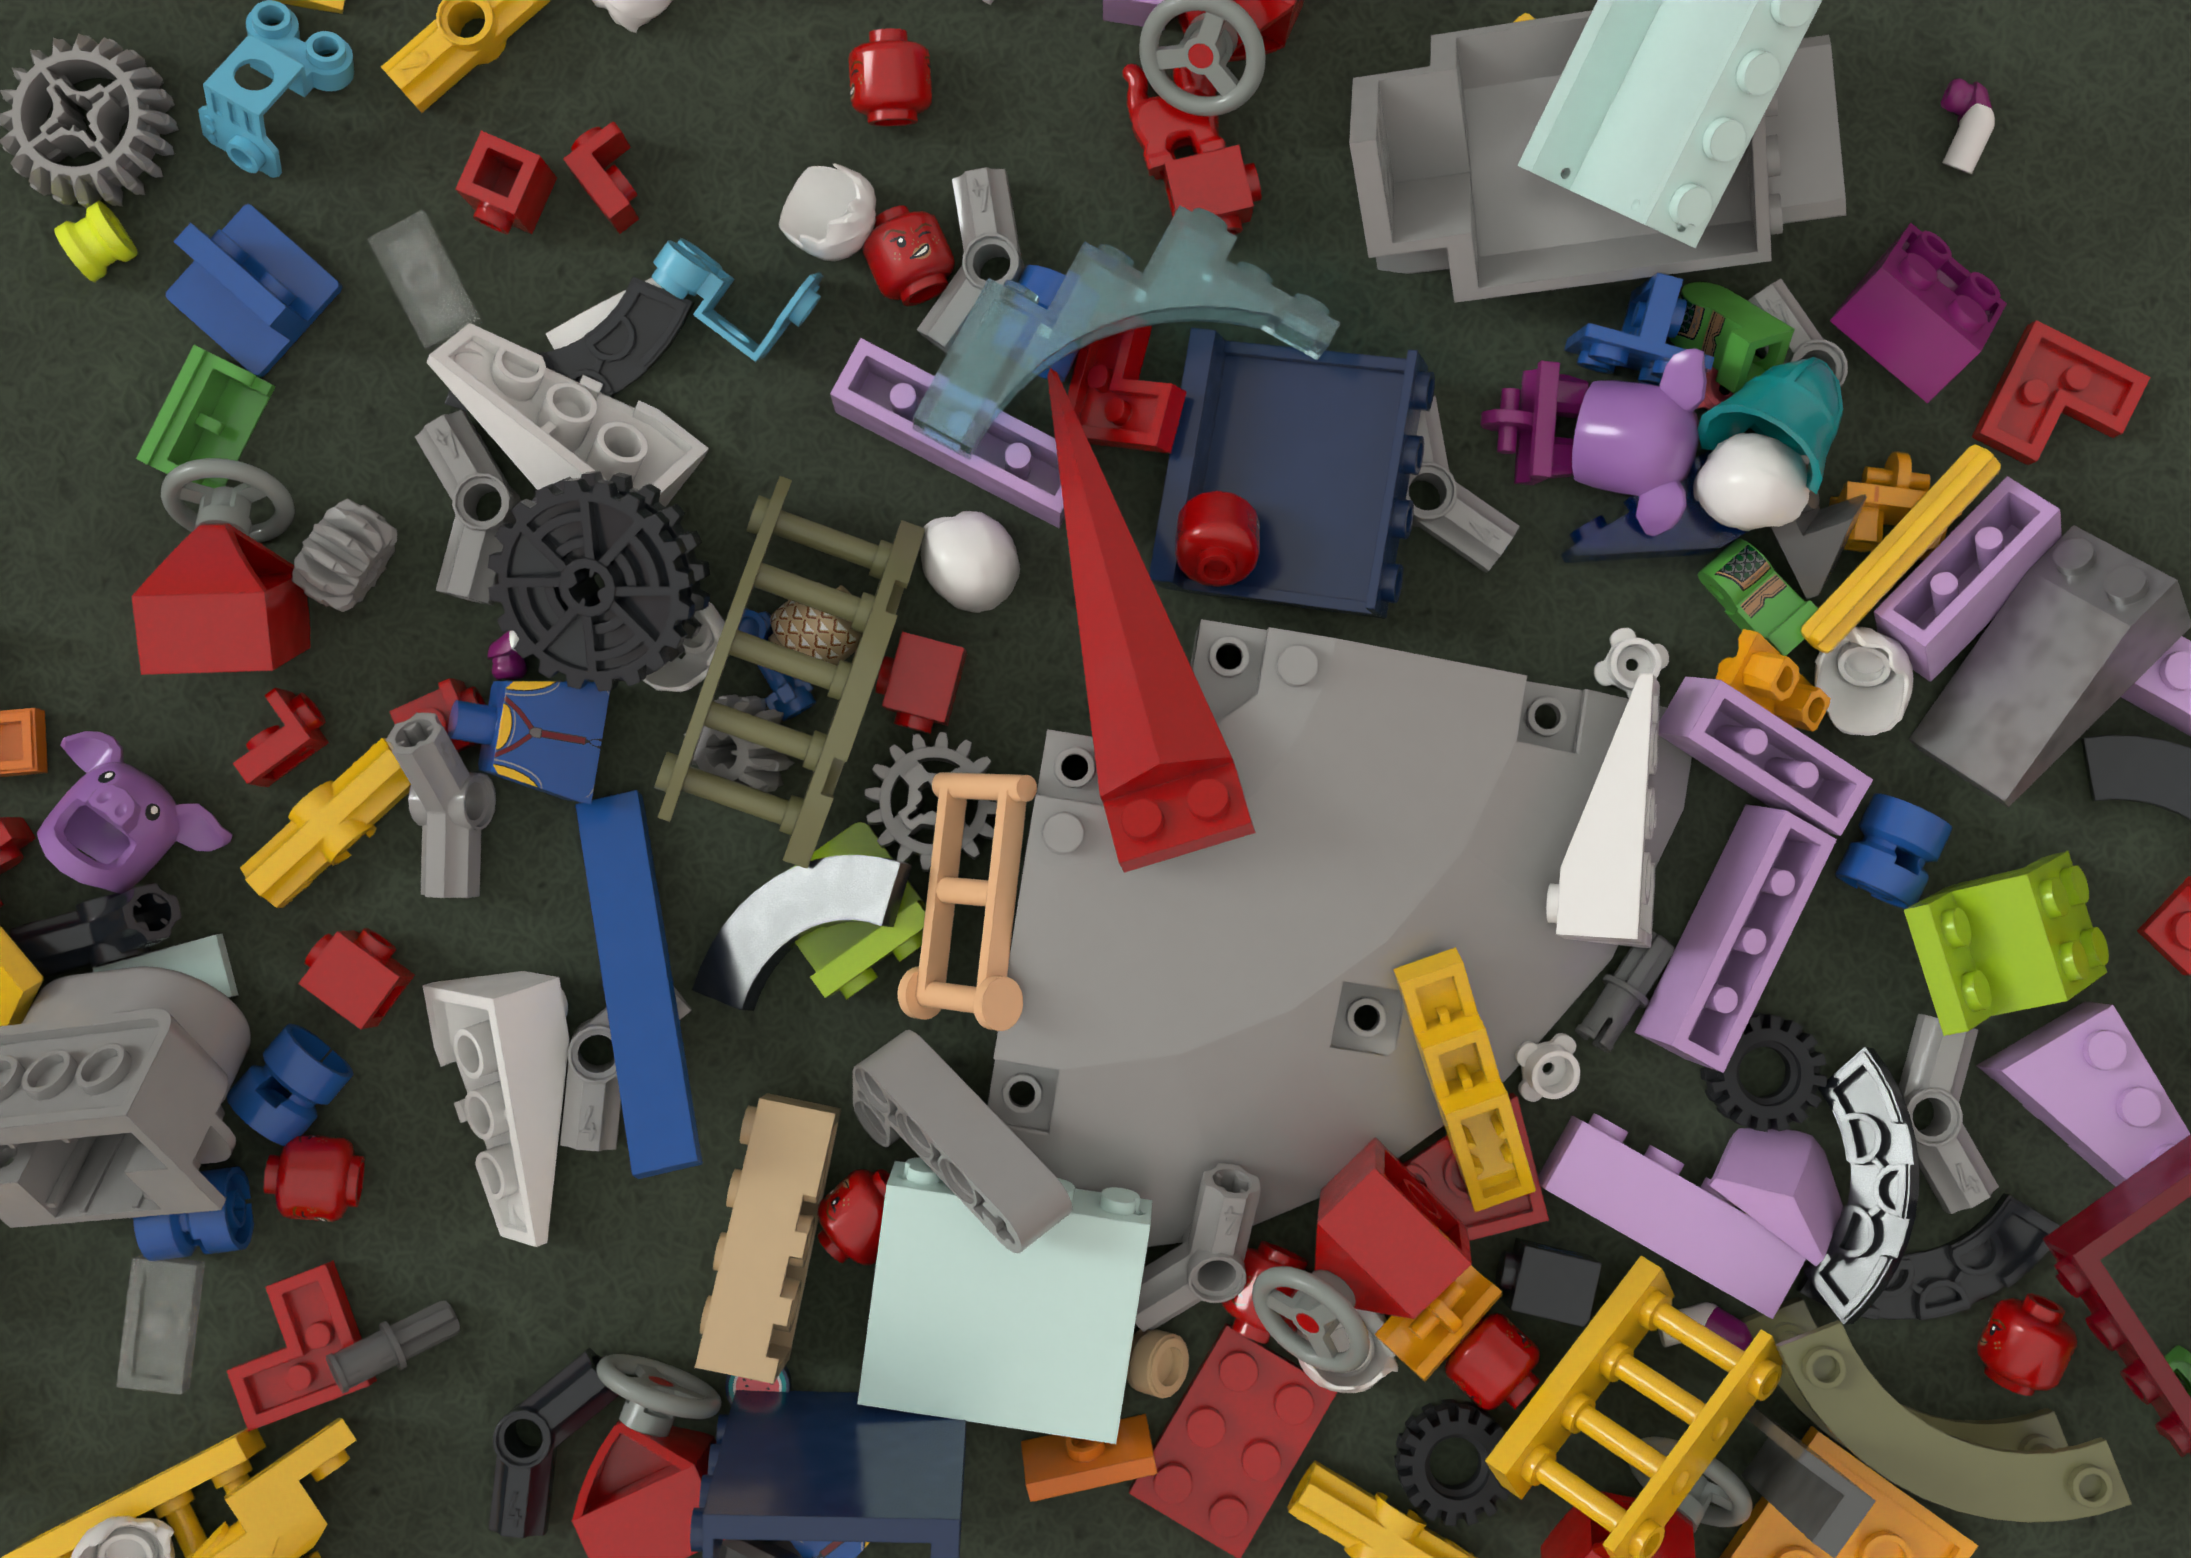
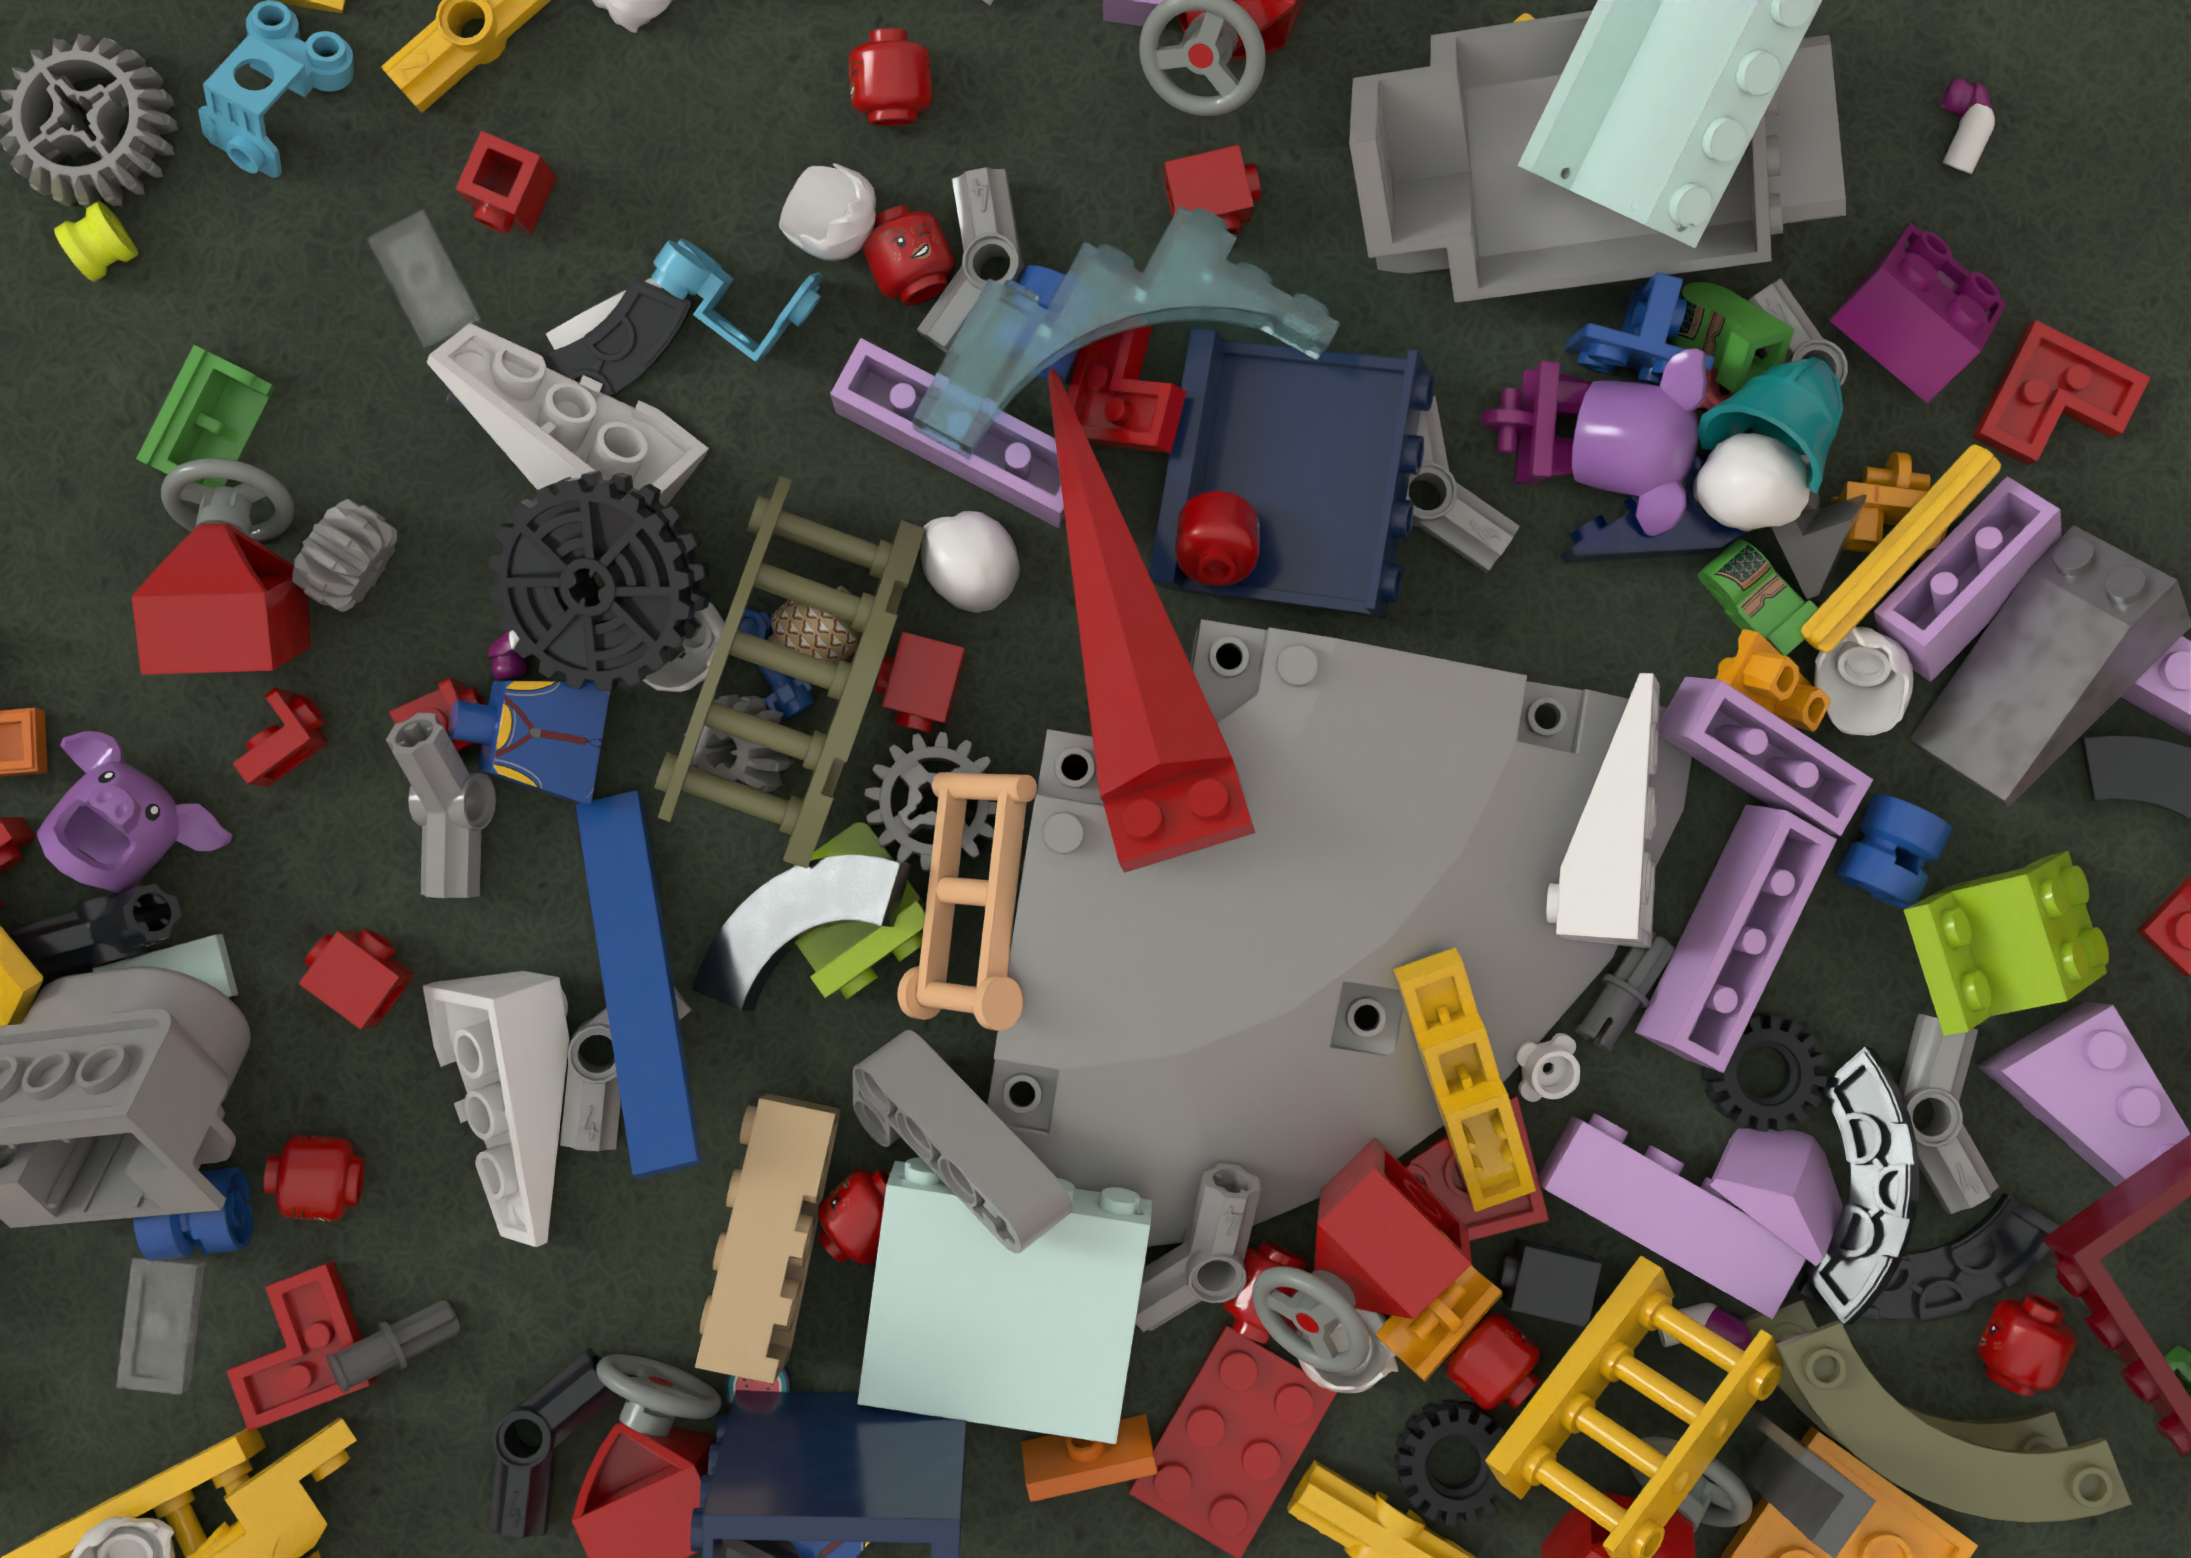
(251, 288): blue bracket -> none
(294, 1063): blue wheel -> none
(327, 825): yellow piece -> none
(467, 475): light grey piece -> none
(607, 188): red bracket -> none
(1157, 1363): tan tile -> none
(1164, 128): red animal -> none
(1626, 646): white plate -> none

